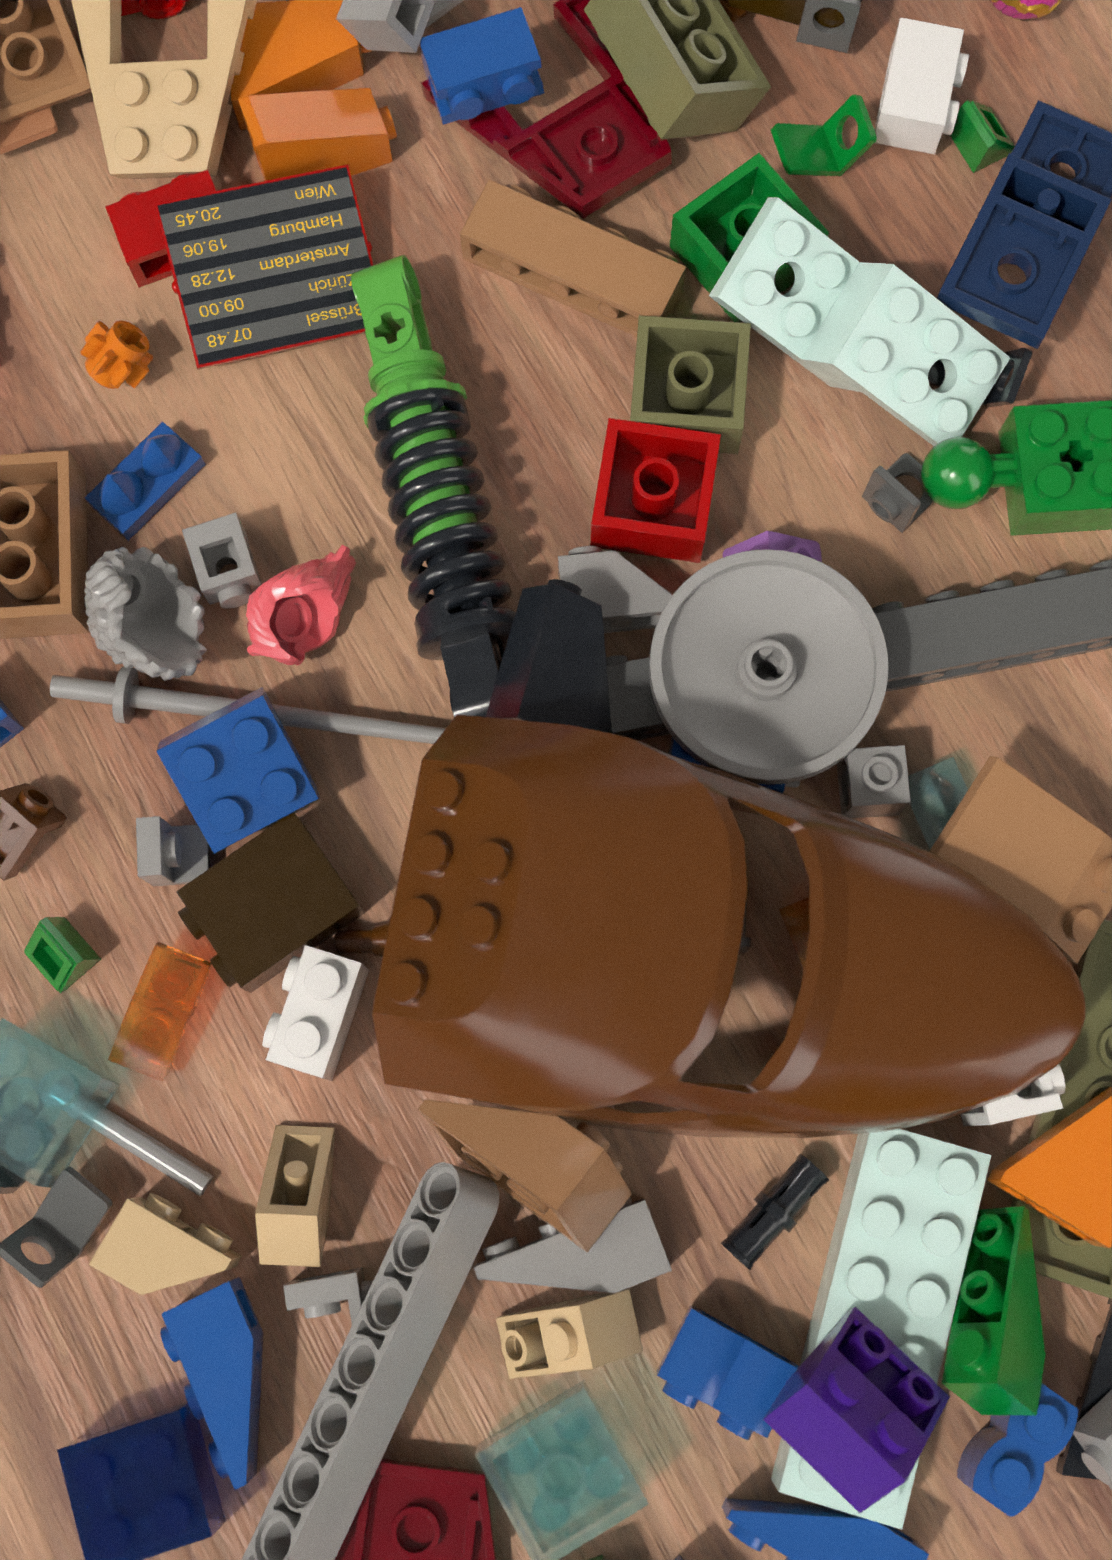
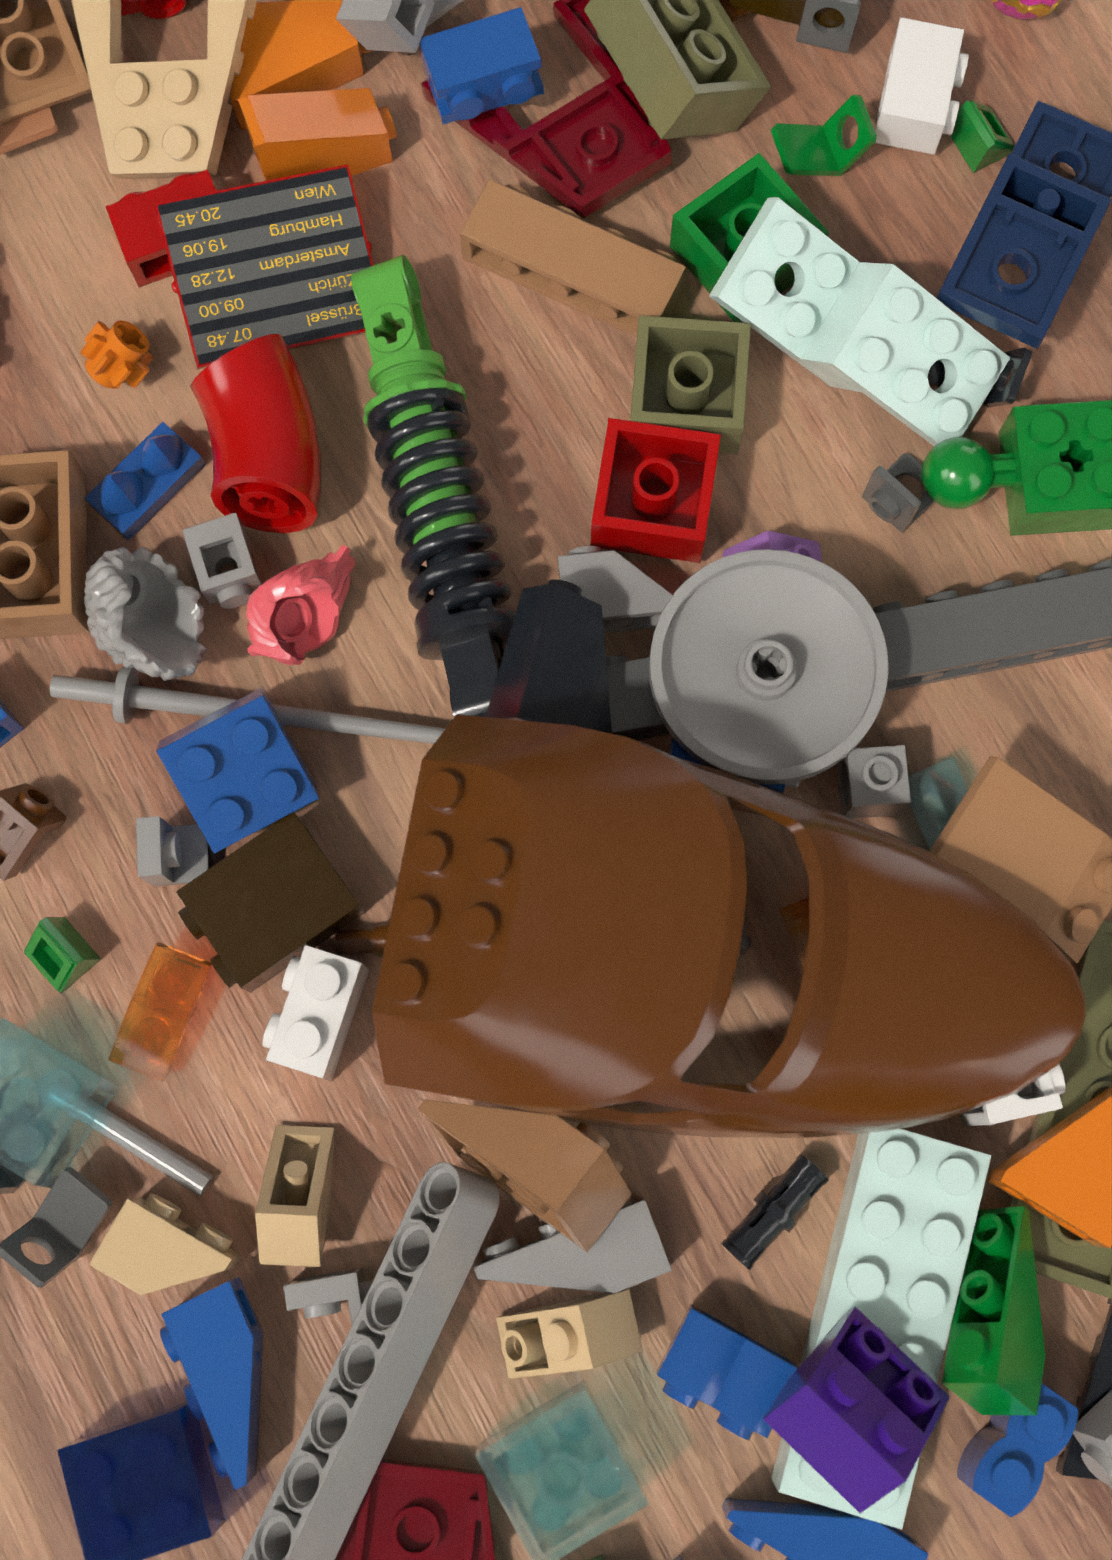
(261, 437): none -> red brick

